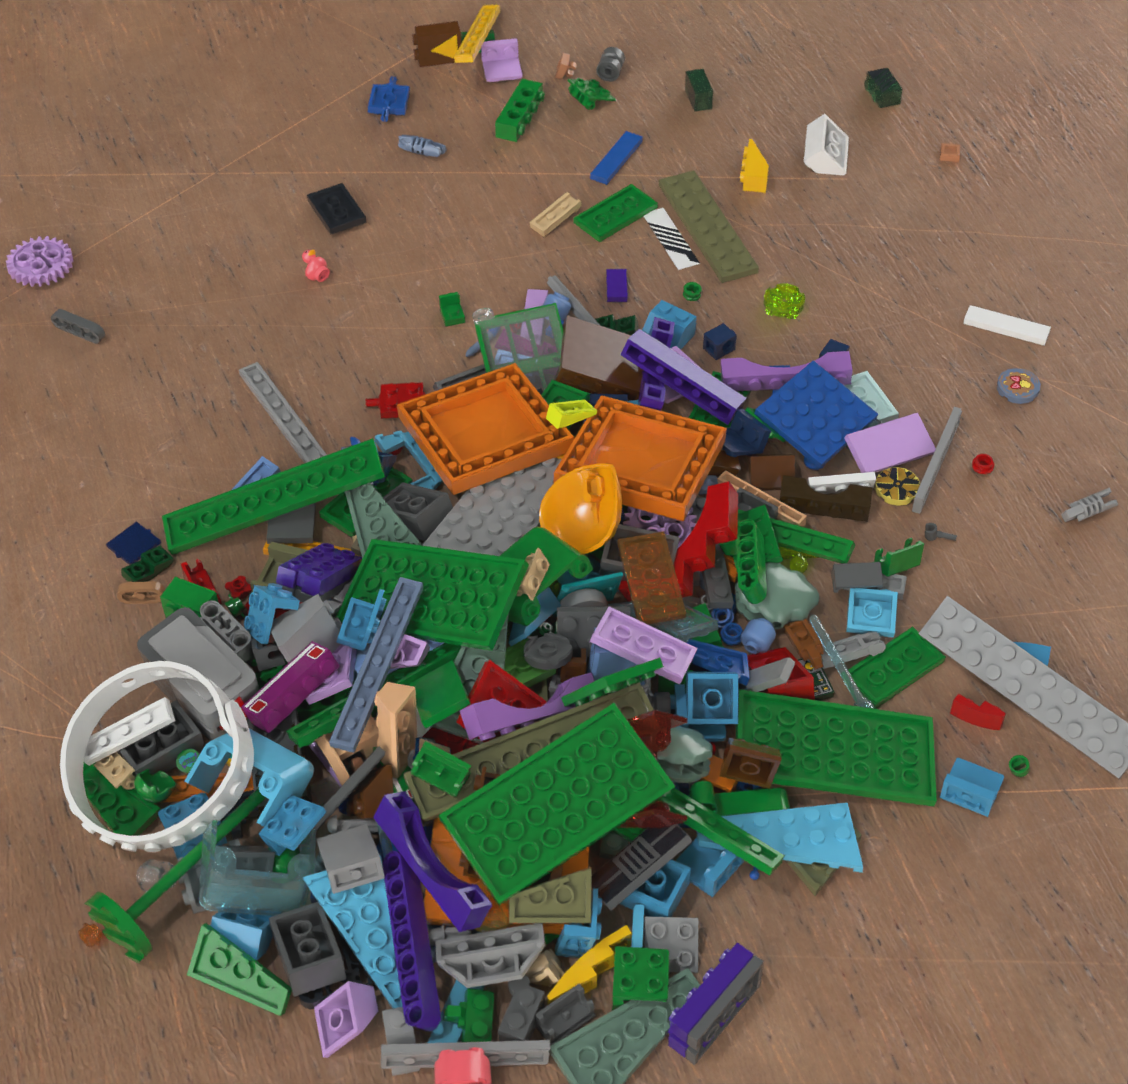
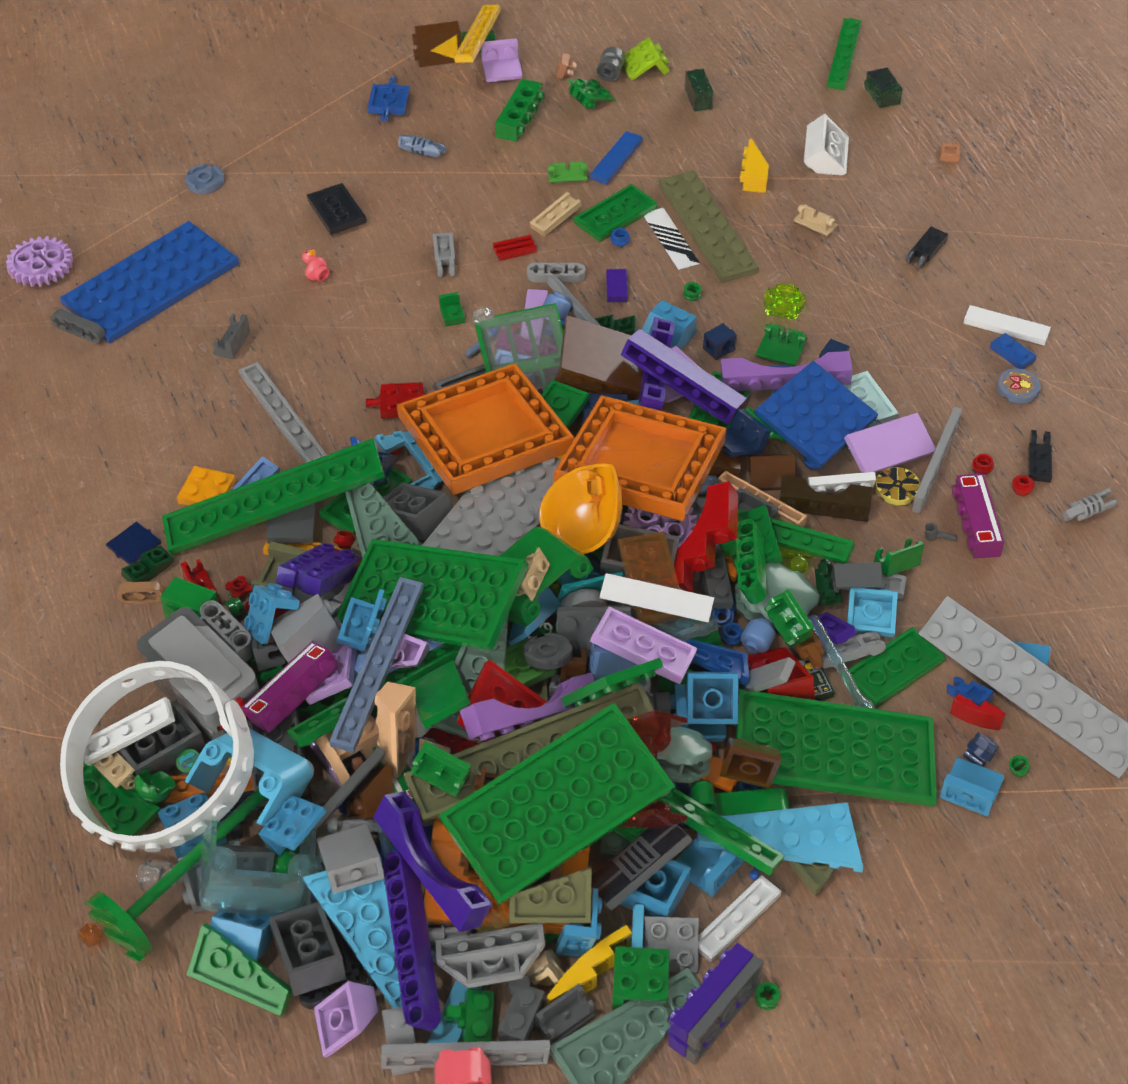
(150, 280): none -> blue plate
(204, 179): none -> sand blue tile
(204, 484): none -> light orange plate
(233, 338): none -> dark grey hinge
(344, 539): none -> red plate
(444, 252): none -> light grey hinge
(514, 247): none -> red tile
(569, 412): neon yellow slope -> none
(570, 277): none -> light grey beam
(575, 172): none -> bright green hinge
(620, 237): none -> blue plate
(644, 57): none -> lime bracket
(656, 597): none -> white sticker
(737, 918): none -> white tile
(772, 989): none -> green bush
(781, 345): none -> green hinge
(789, 619): none -> green hinge
(820, 223): none -> tan hinge
(824, 585): none -> dark green hinge
(837, 629): none -> dark purple plate
(844, 54): none -> green plate
(927, 246): none -> black hinge
(972, 691): none -> blue plate
(978, 516): none -> magenta brick
(980, 749): none -> dark blue piece
(1013, 351): none -> blue plate
(1023, 485): none -> red plate
(1040, 458): none -> black hinge

